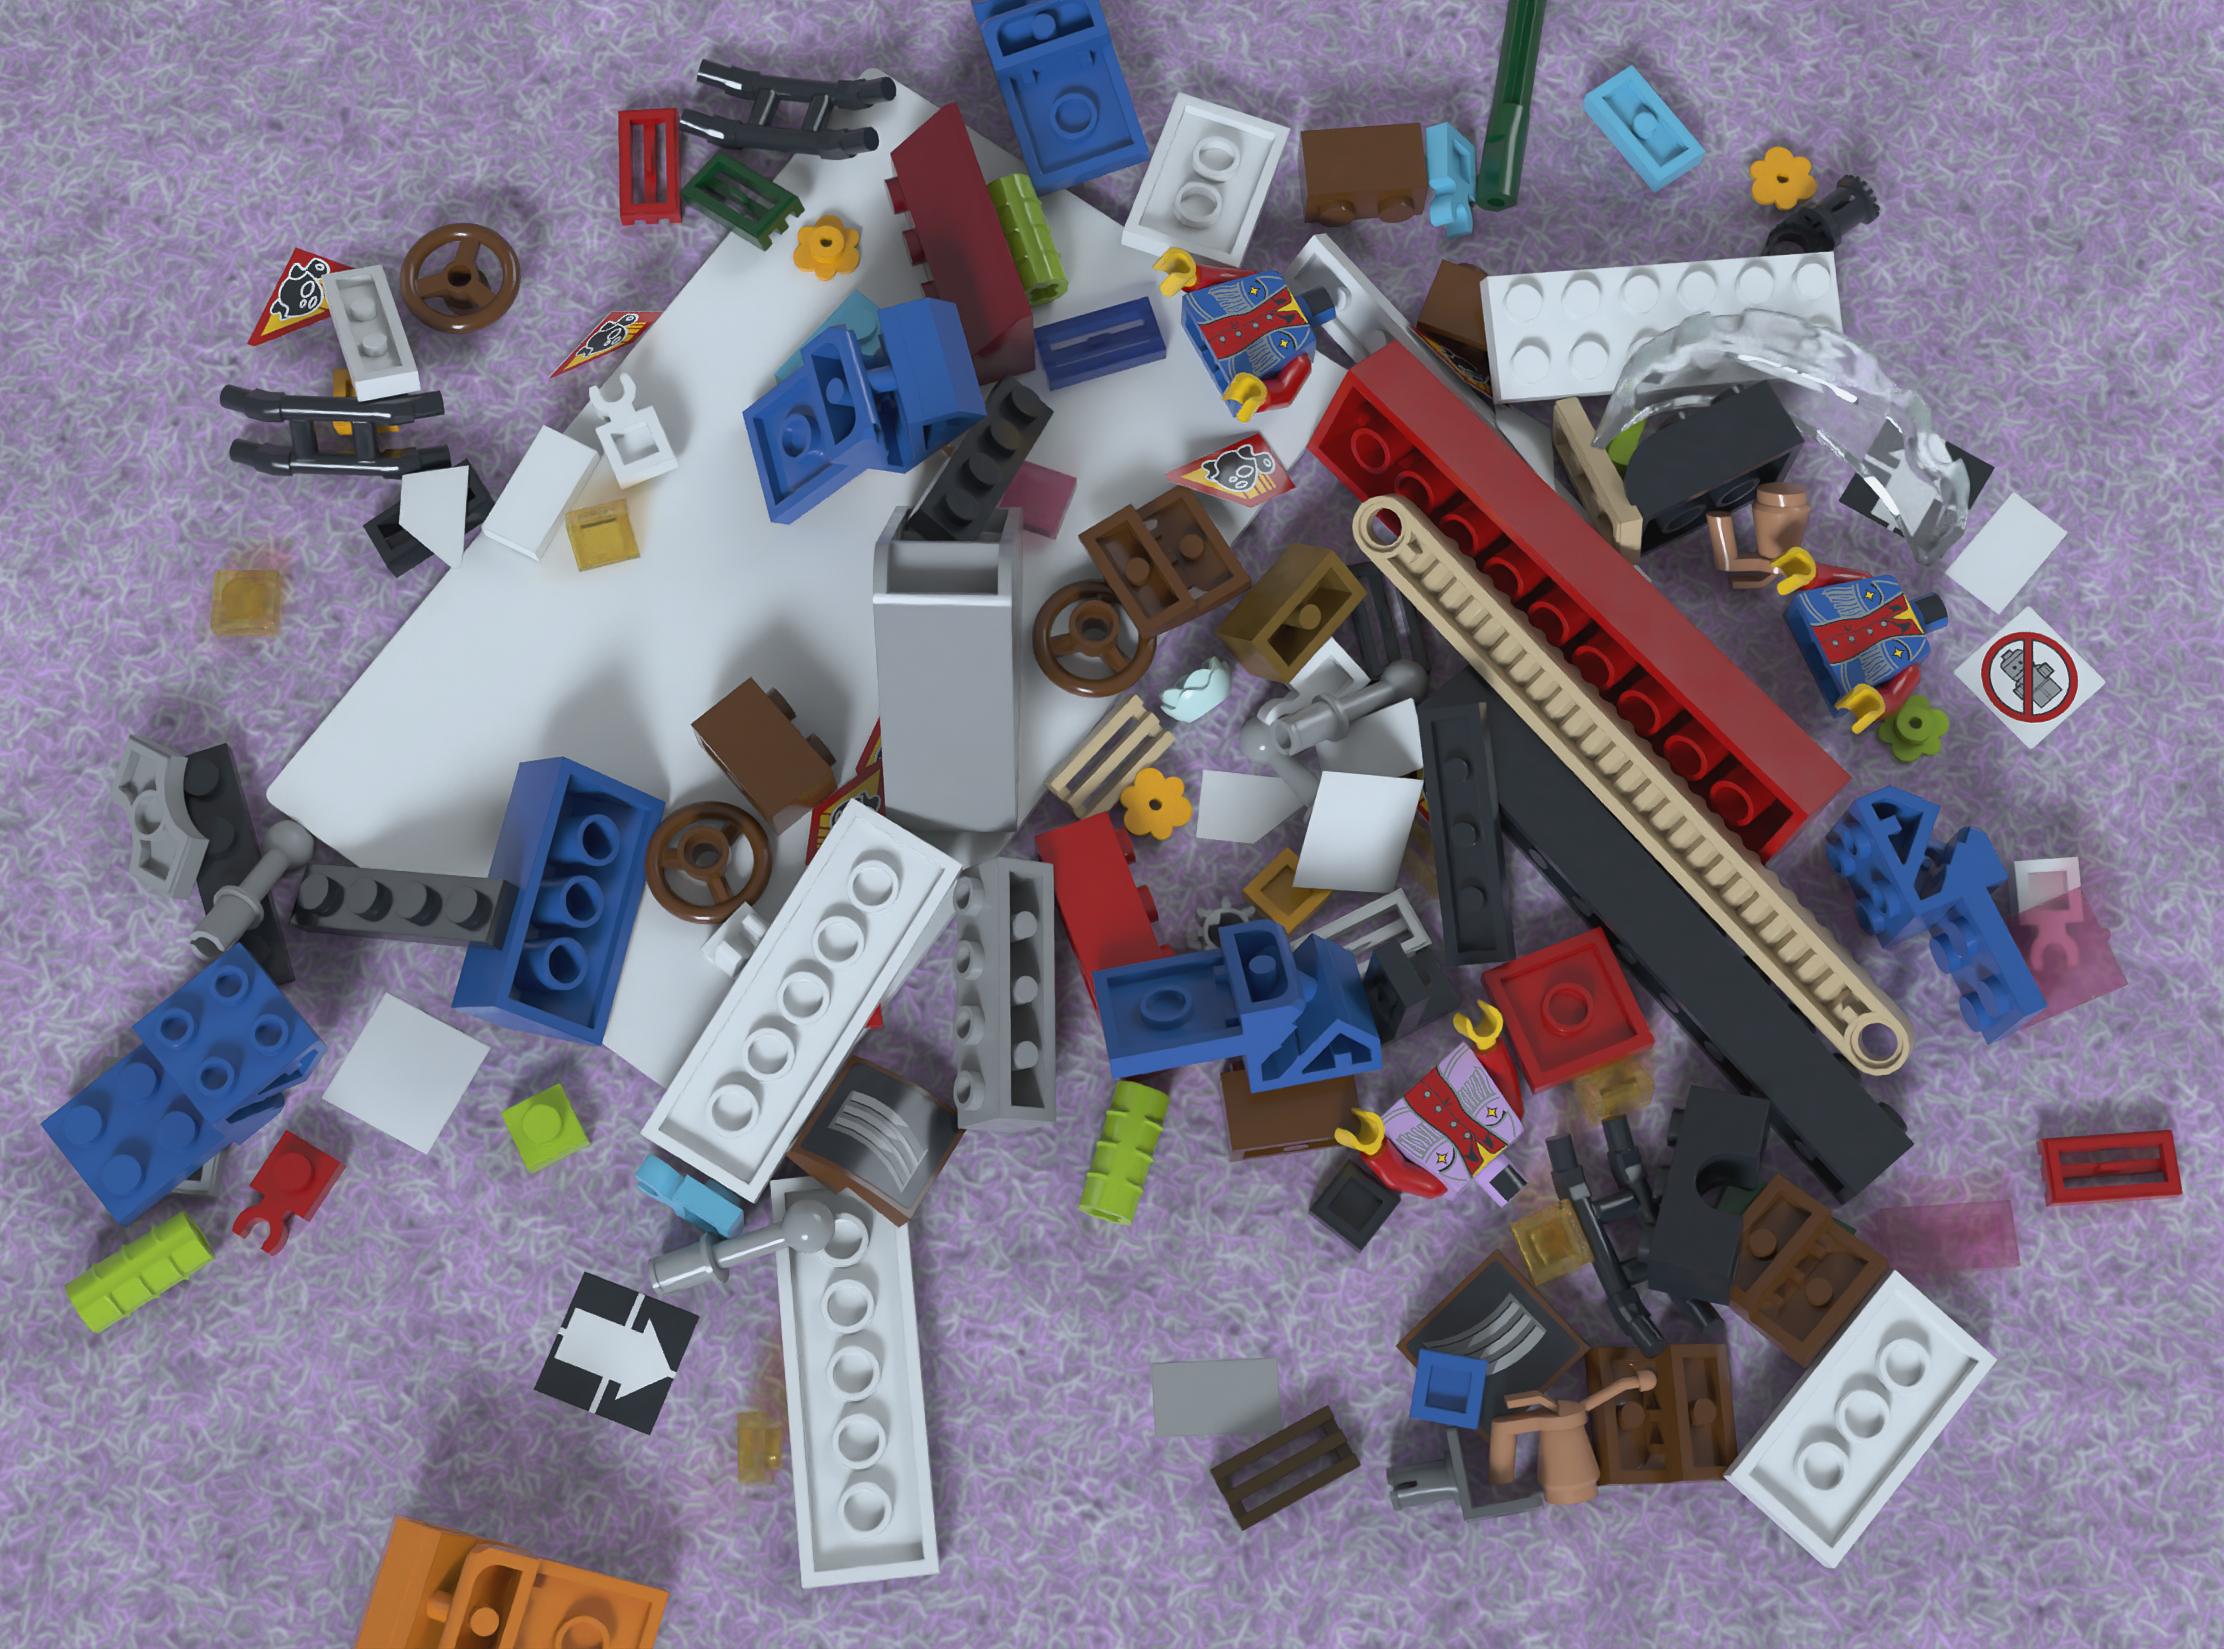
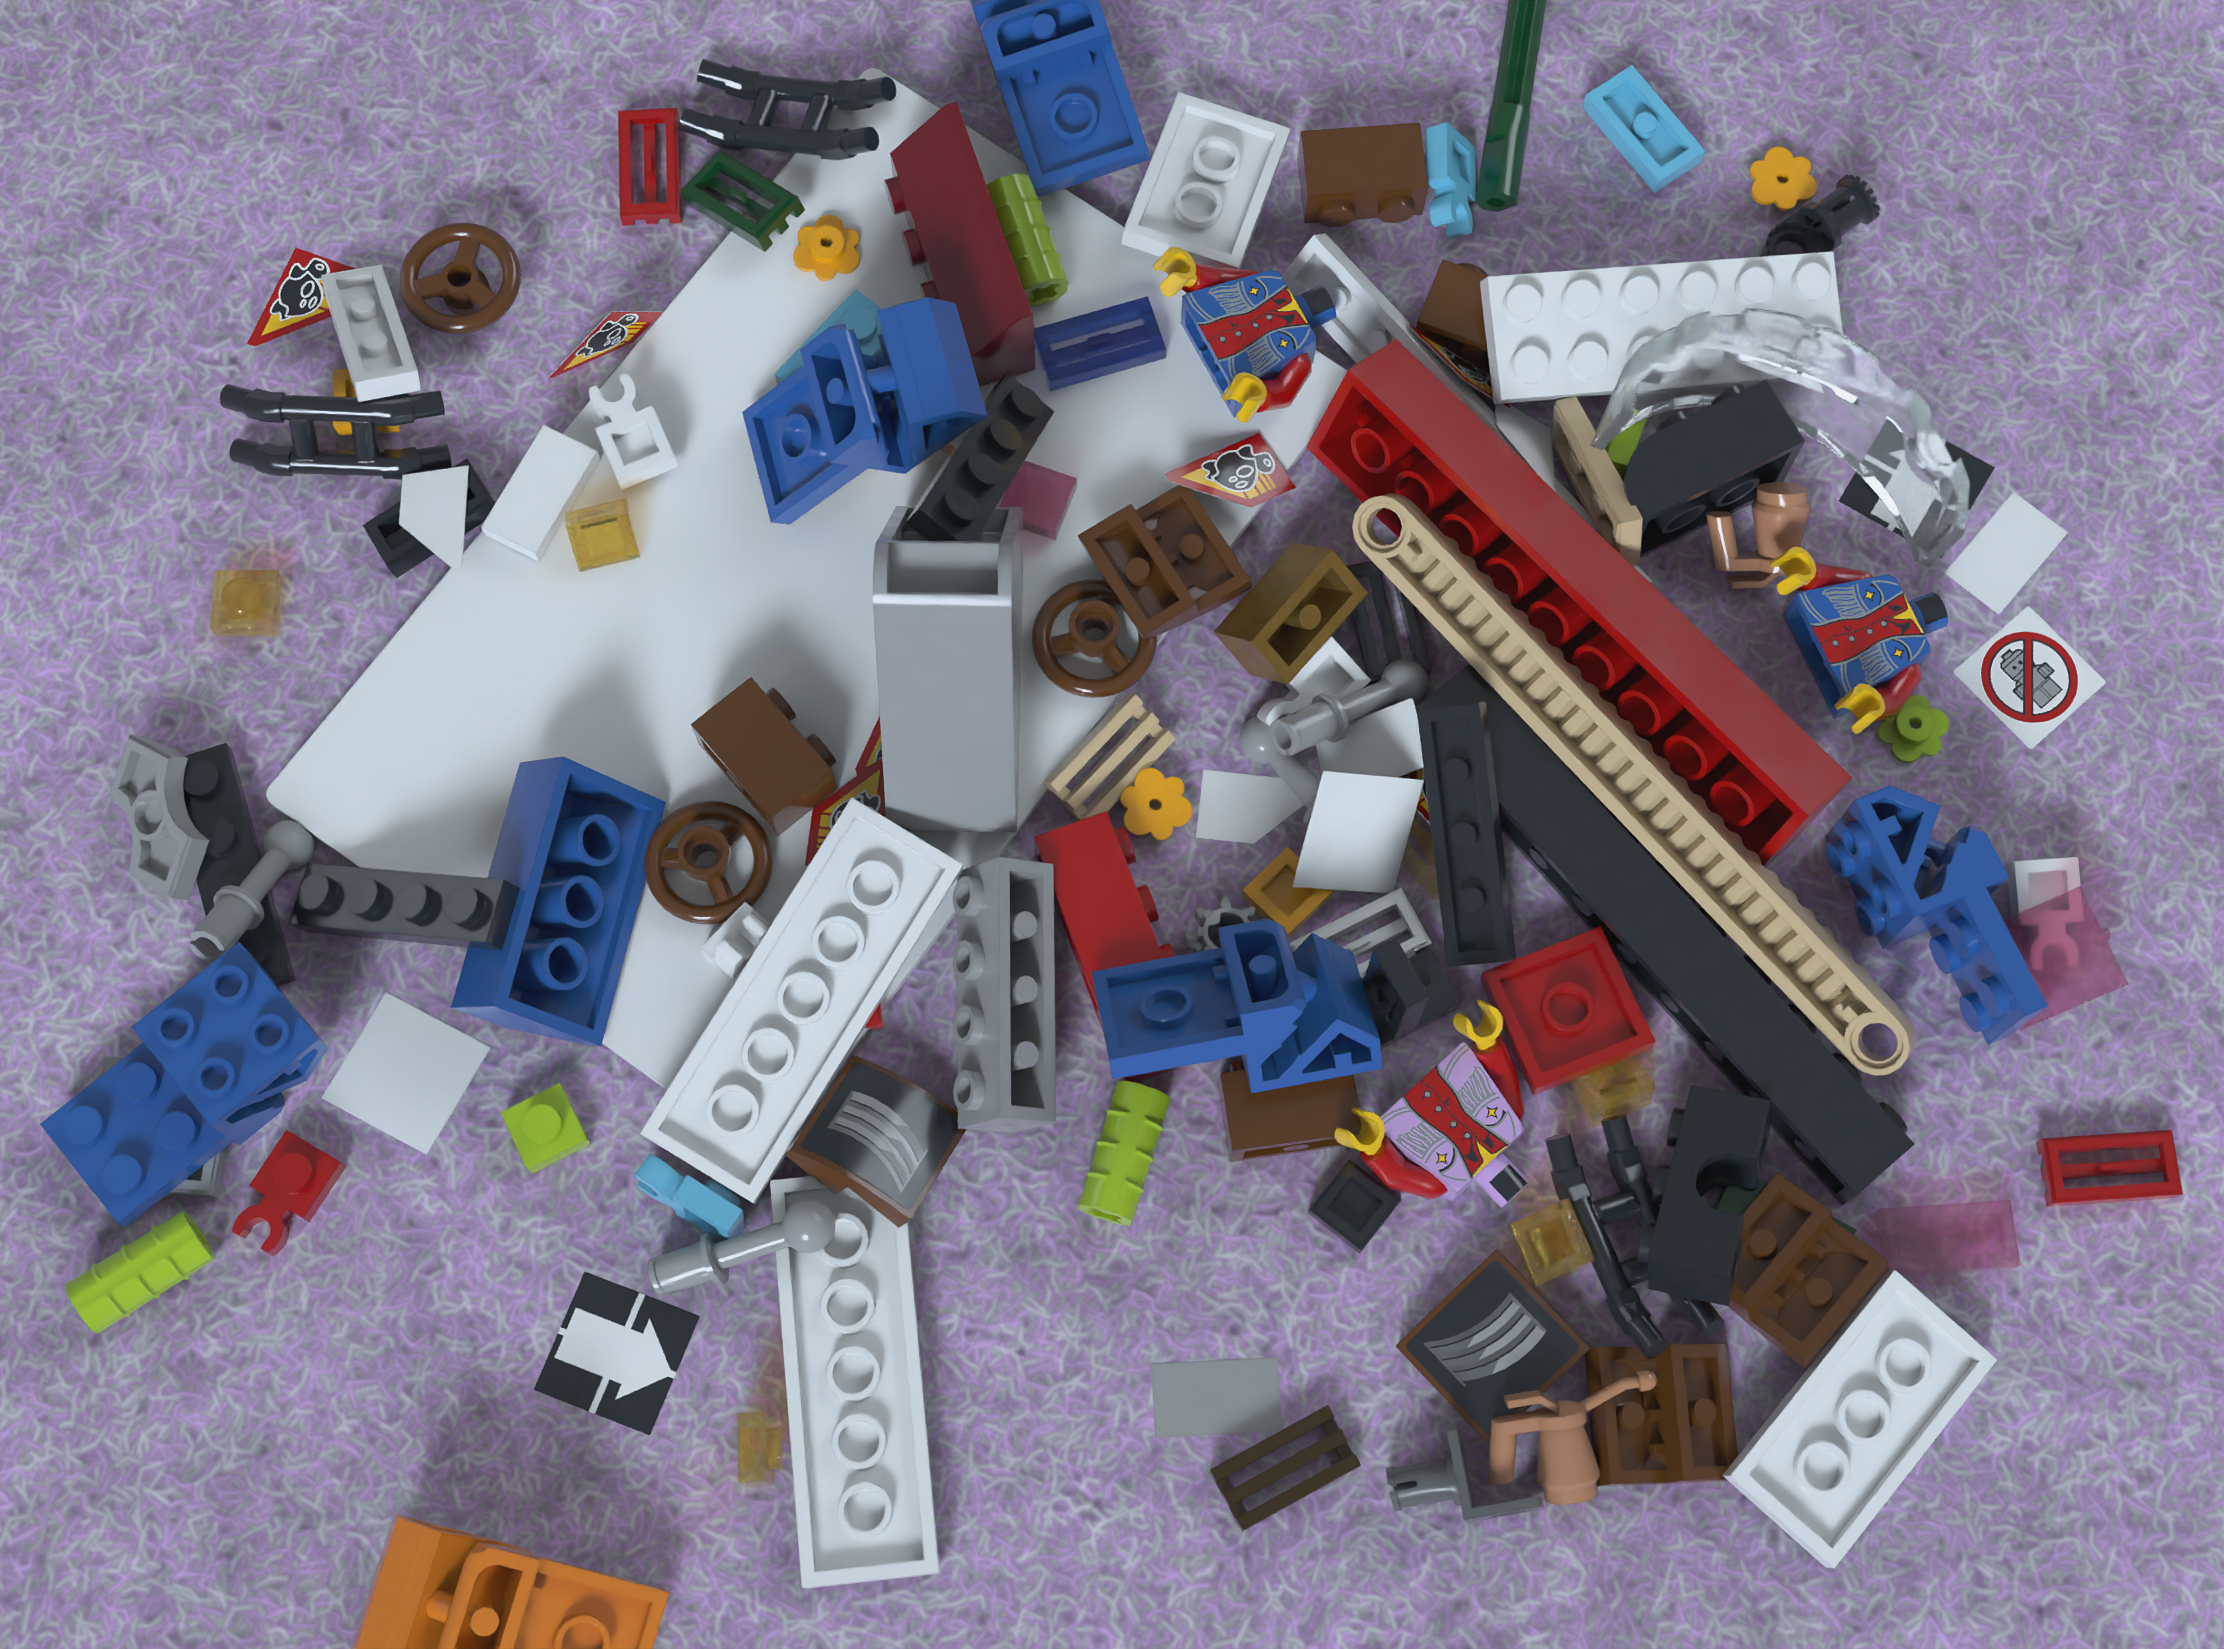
(1198, 691): light aqua plate -> none
(1449, 1388): blue plate -> none

